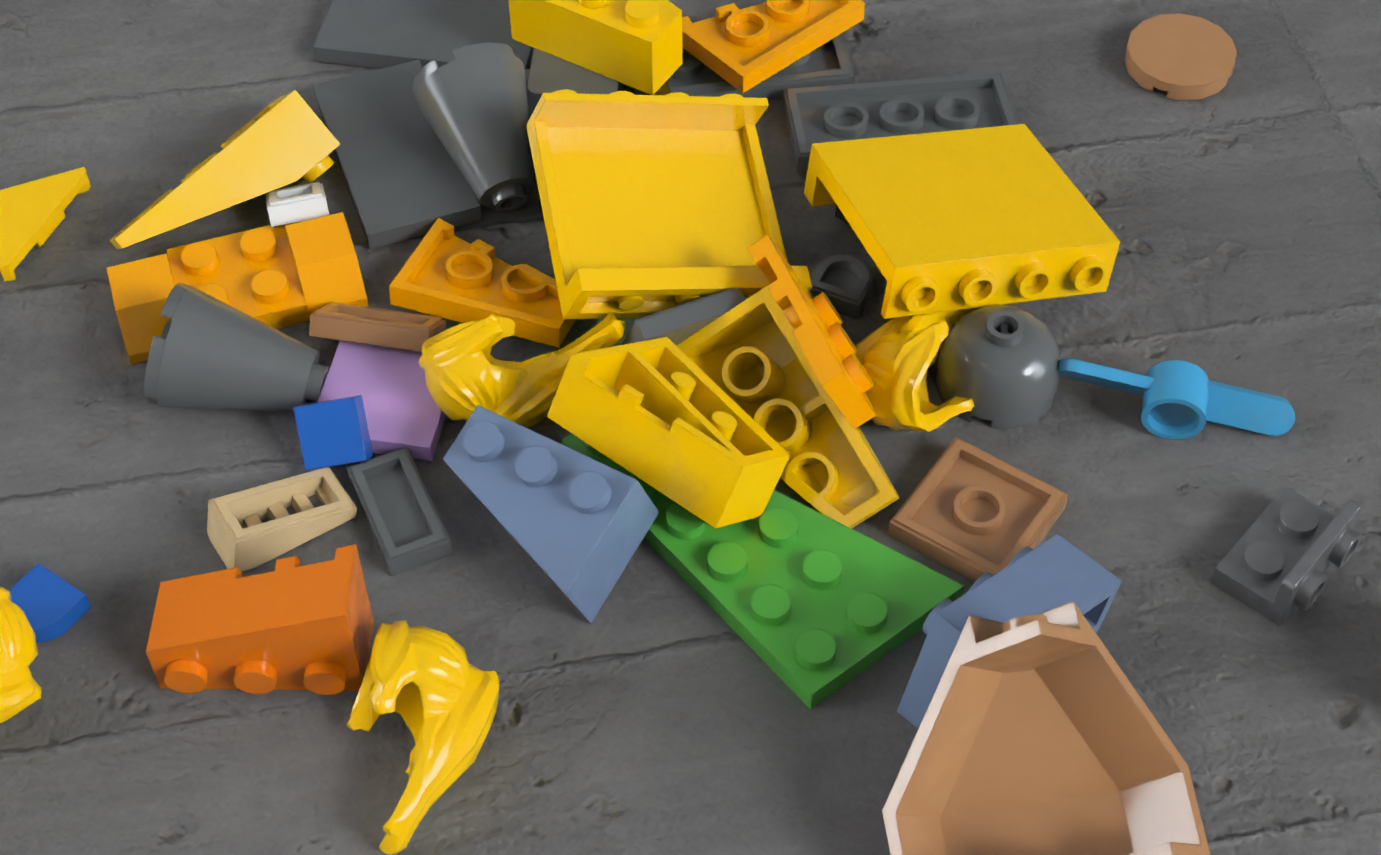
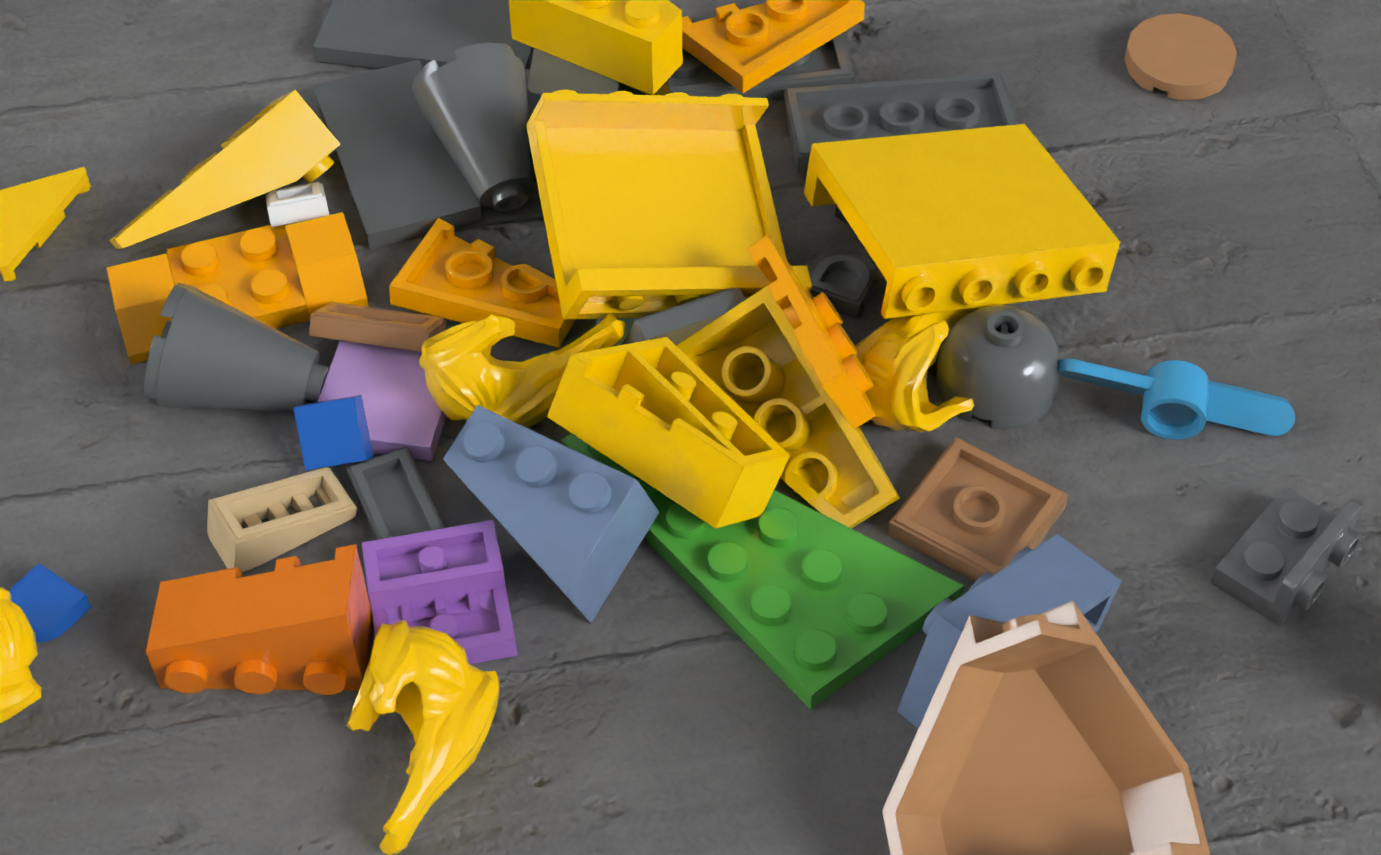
(446, 583): none -> medium lavender slope

